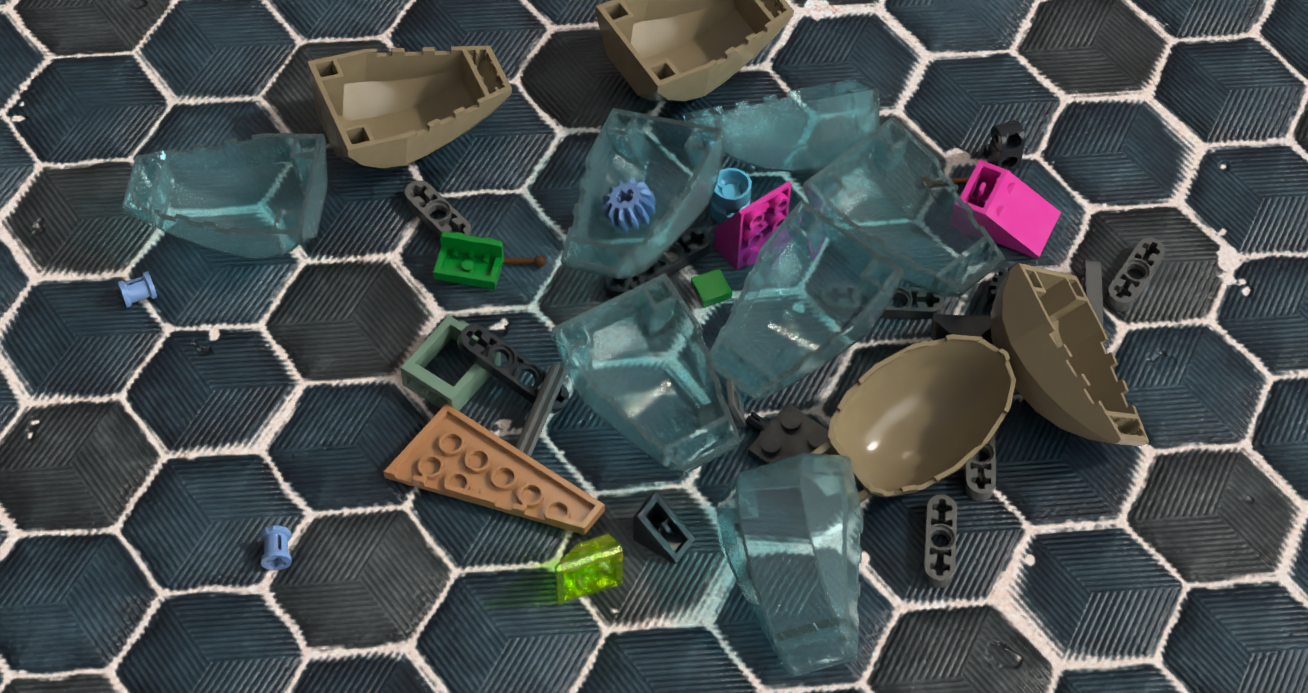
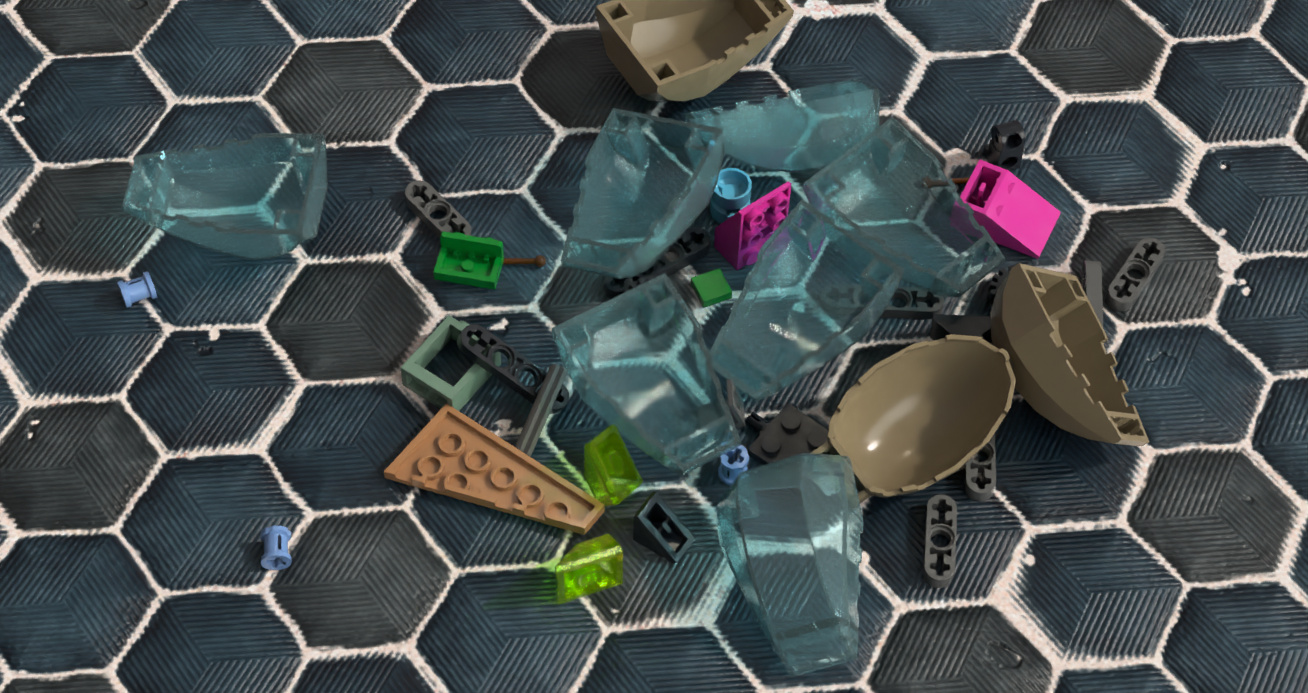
(403, 103): dark tan windscreen -> none
(609, 467): none -> clear neon green slope
(629, 205): medium blue gear -> none
(730, 462): none -> medium blue bush

